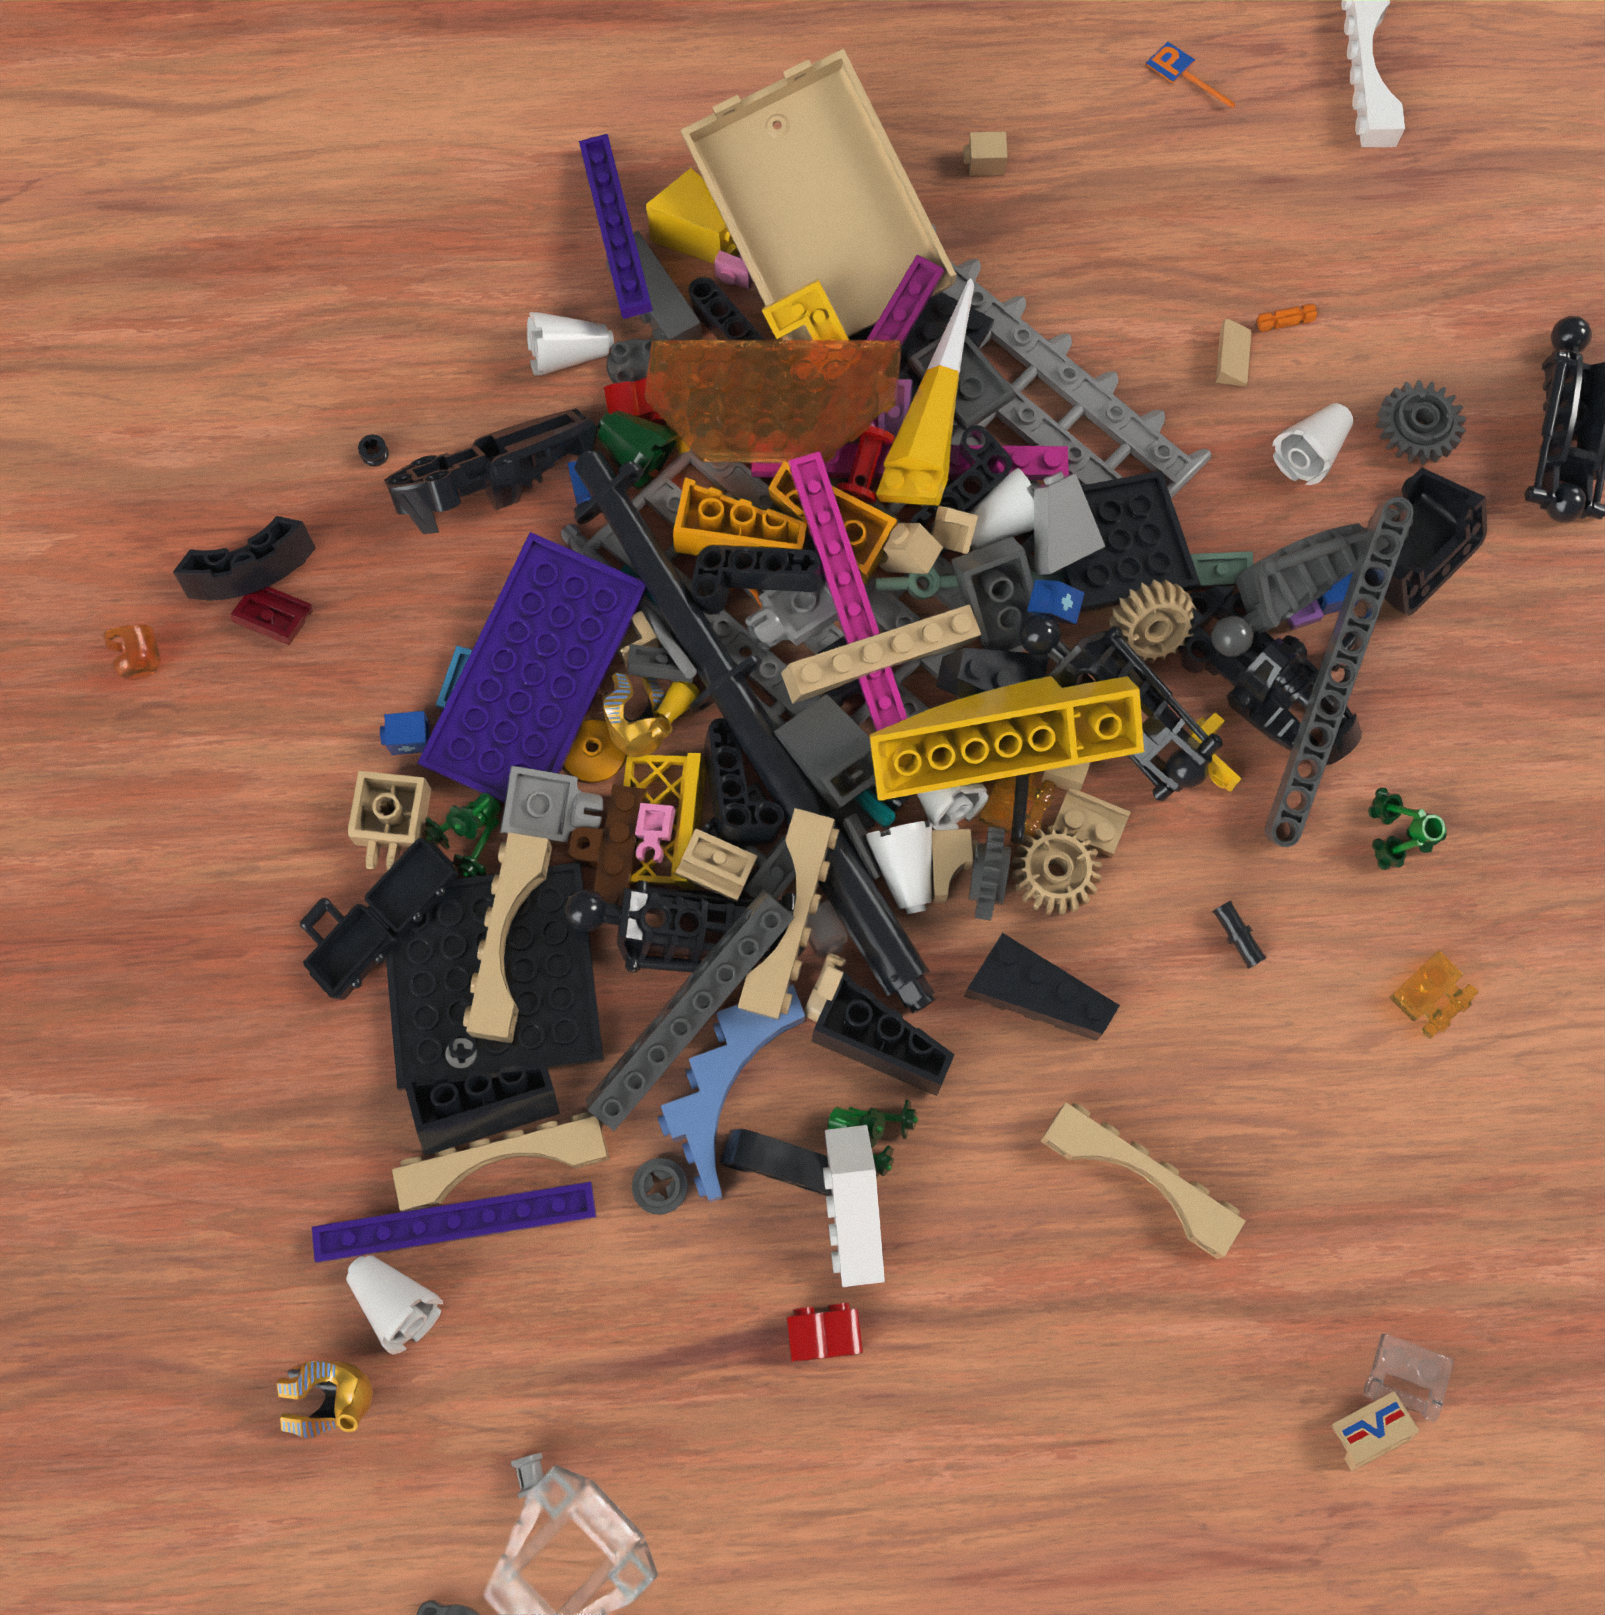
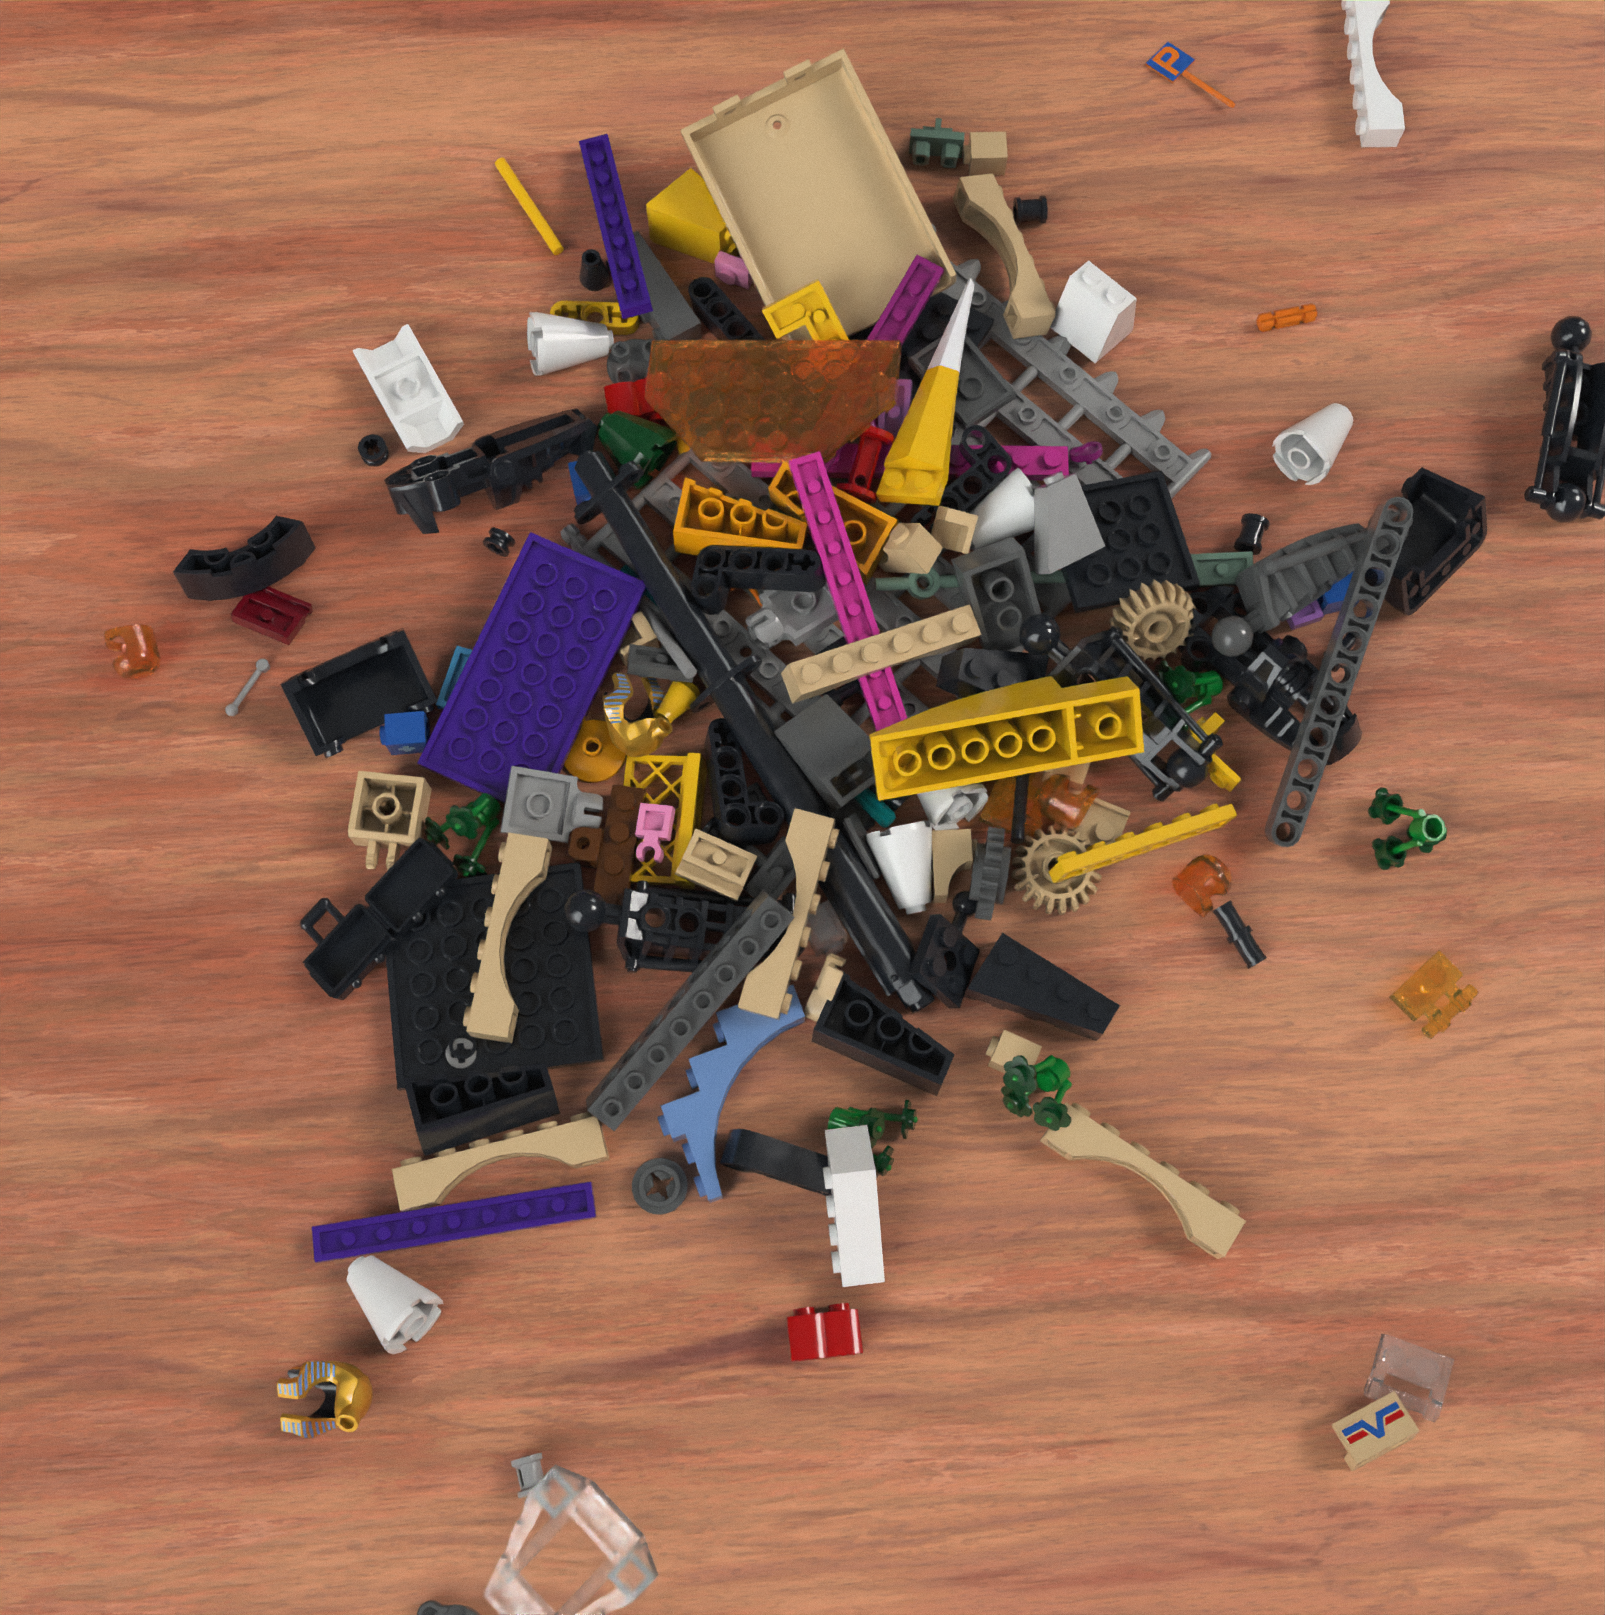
(262, 667): none -> light grey hinge
(356, 691): none -> black windscreen
(410, 392): none -> white piece
(499, 542): none -> black bush
(529, 206): none -> yellow bar
(593, 271): none -> black cone
(604, 308): none -> yellow beam
(936, 142): none -> sand green hips
(941, 939): none -> black plate
(985, 209): none -> tan arch
(1008, 1047): none -> tan brick
(1020, 1083): none -> dark green plant
(1030, 210): none -> black bush
(1056, 601): blue brick -> none
(1062, 806): none -> clear orange helmet
(1087, 452): none -> magenta piece
(1094, 312): none -> white slope
(1131, 845): none -> yellow plate
(1189, 684): none -> plant
(1194, 875): none -> clear orange helmet
(1233, 354): tan slope -> none
(1251, 533): none -> black bush
(1441, 421): dark grey gear -> none

